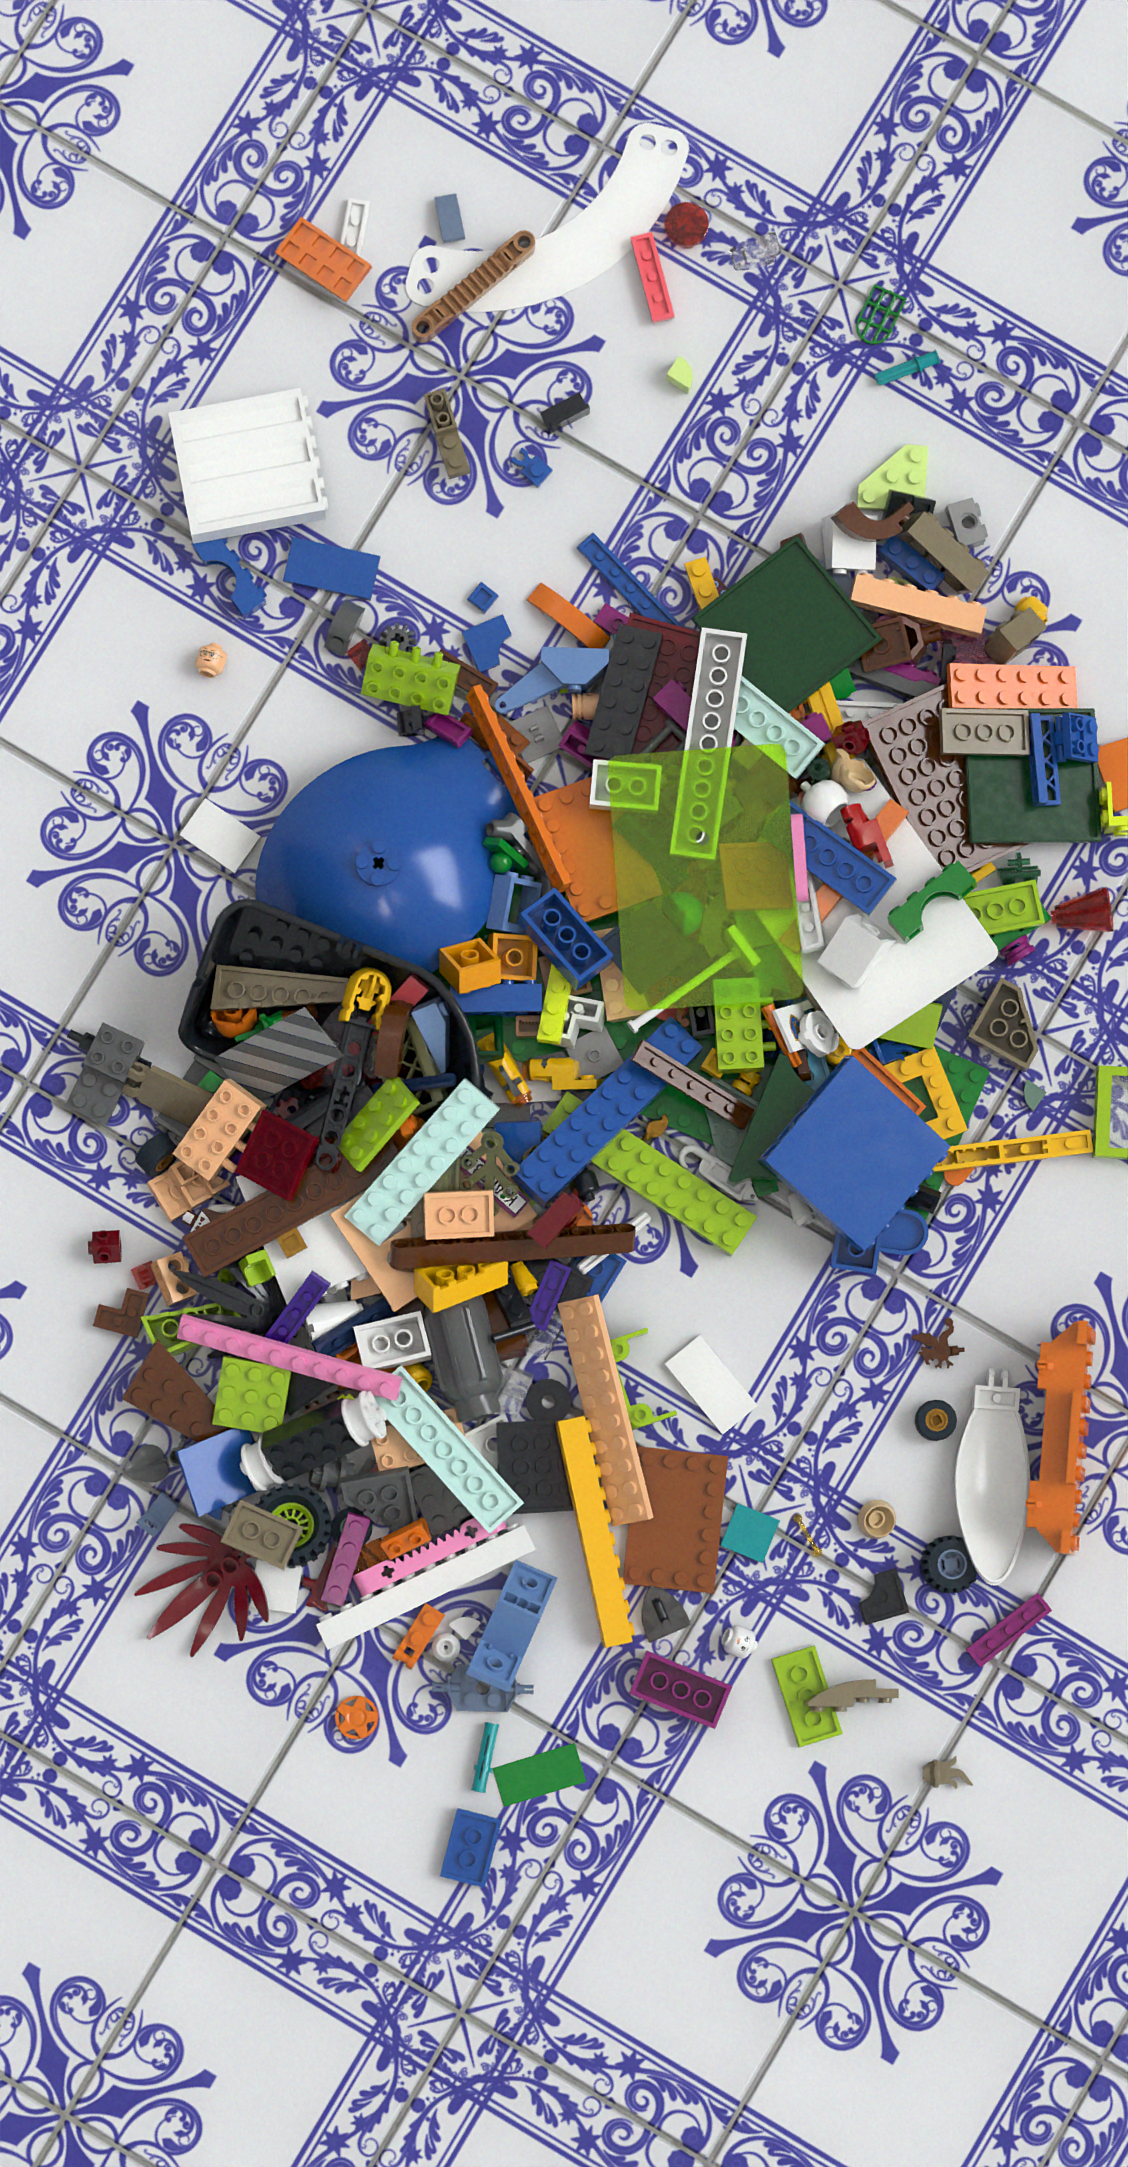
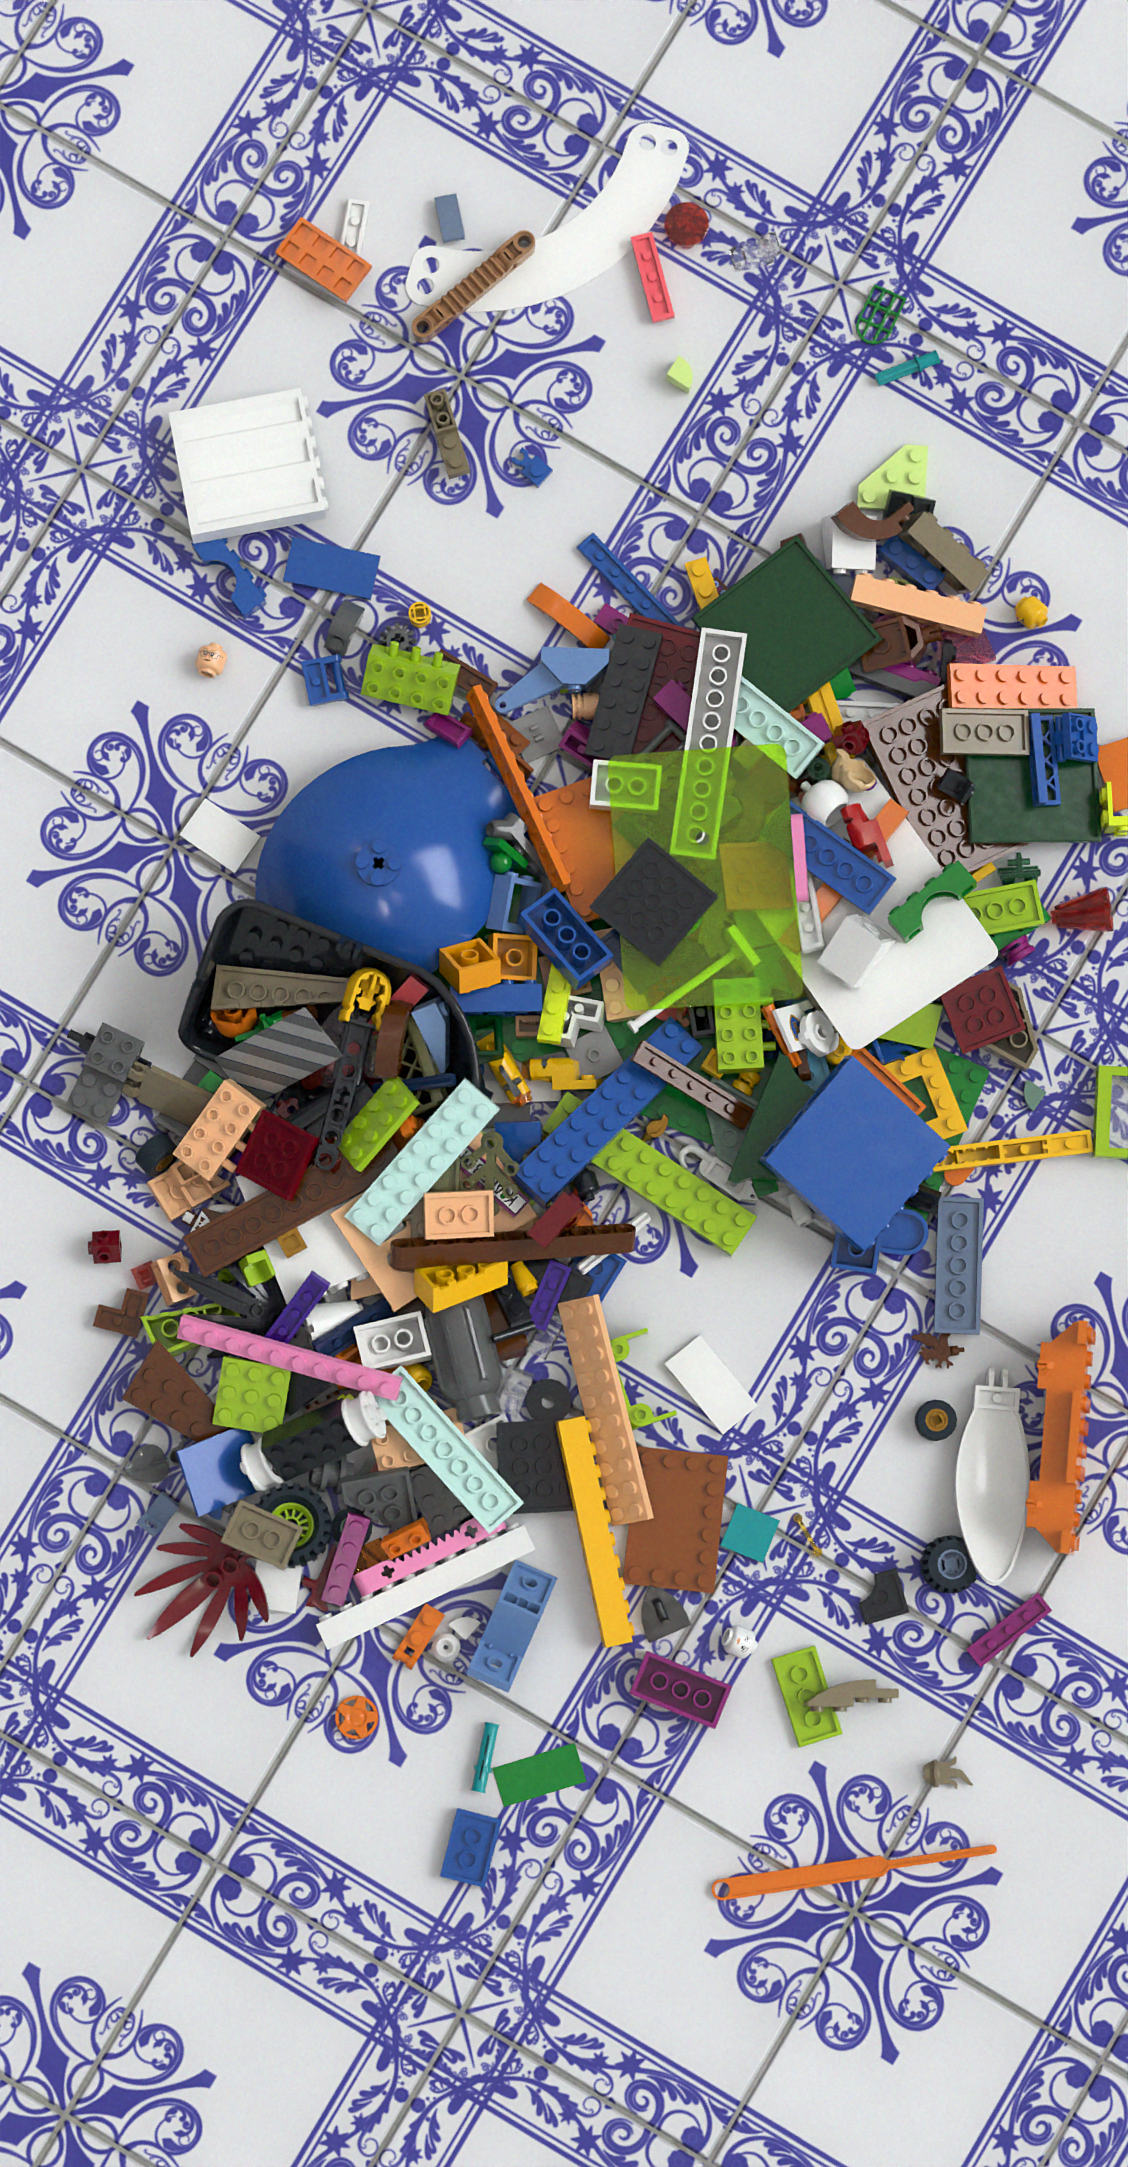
(317, 681): none -> blue plate
(359, 654): clear red tile -> none
(411, 722): black plate -> none
(419, 614): none -> yellow wheel
(466, 1698): sand blue plate -> none
(482, 597): blue tile -> none
(485, 642): blue tile -> none
(565, 413): black panel -> none
(653, 901): none -> black plate
(834, 1872): none -> orange piece
(871, 1514): tan hat -> none
(956, 785): none -> black bracket
(958, 1265): none -> sand blue plate
(970, 511): light grey brick -> none
(982, 1010): none -> dark red plate
(1014, 636): dark tan brick -> none

